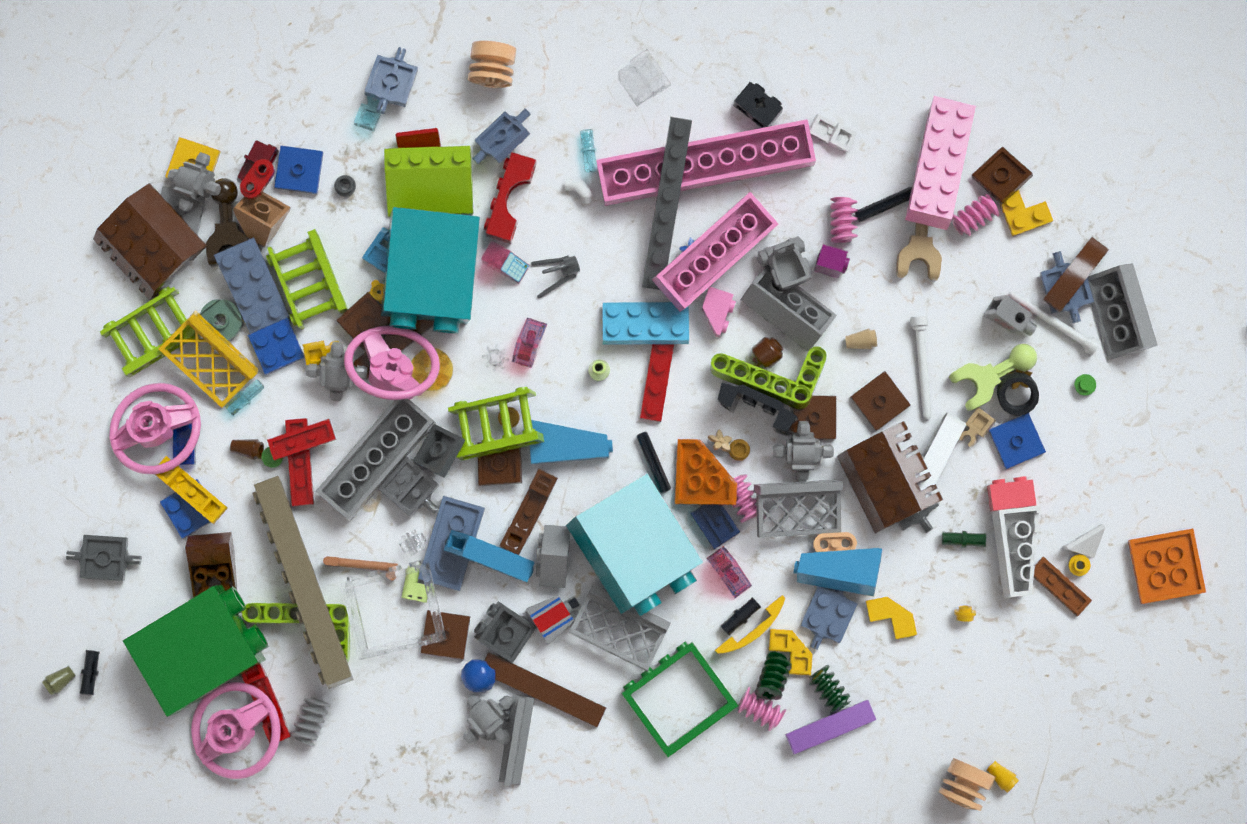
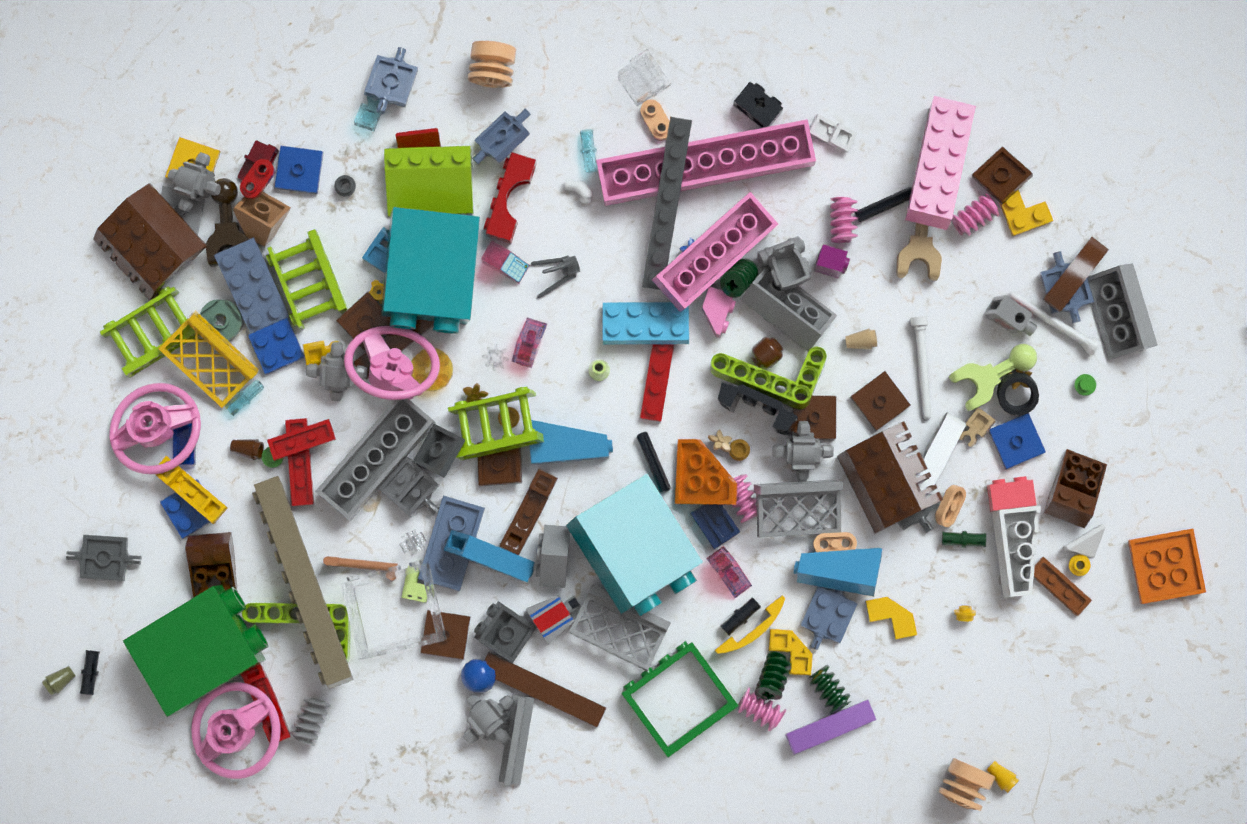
(474, 393): none -> pearl gold plant
(655, 119): none -> light nougat plate
(739, 278): none -> dark green piece
(950, 506): none -> light nougat plate
(1076, 489): none -> reddish brown slope

